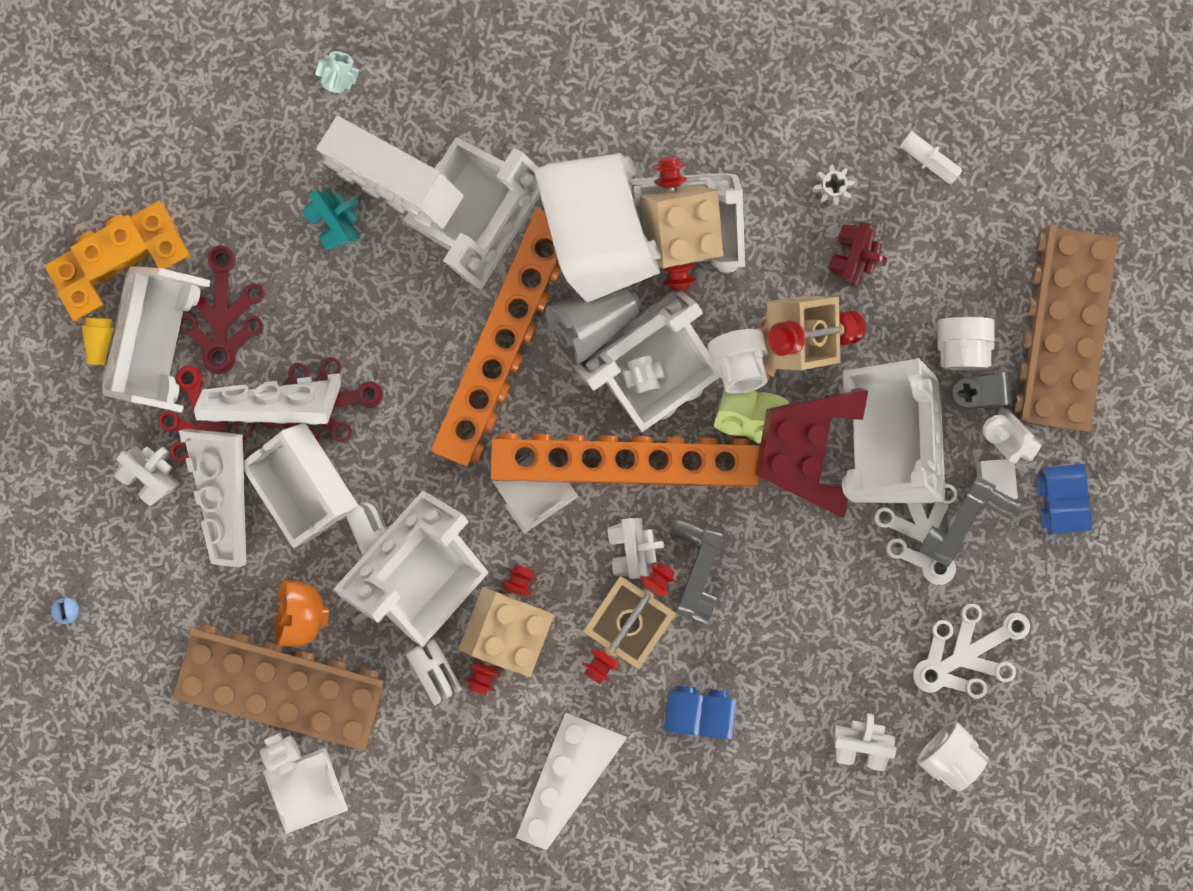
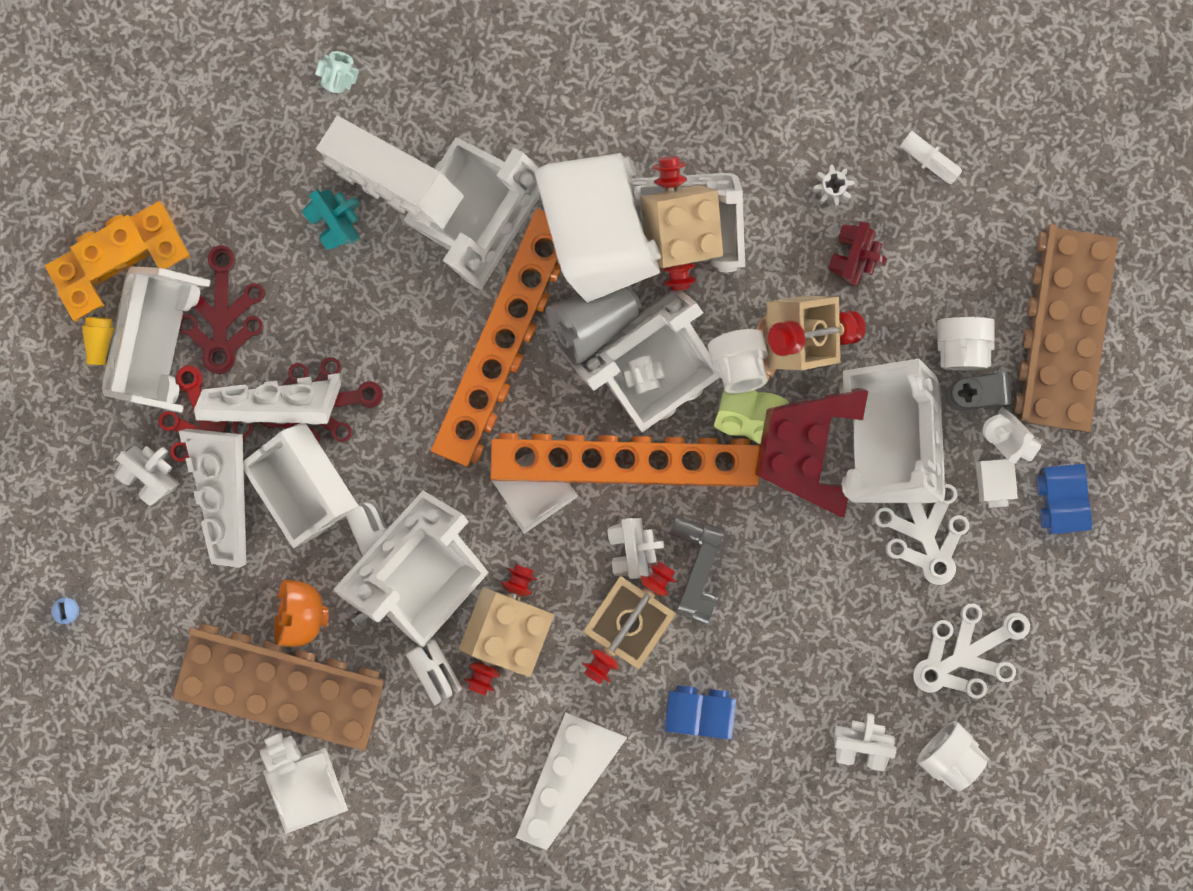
(944, 546): dark grey beam -> none

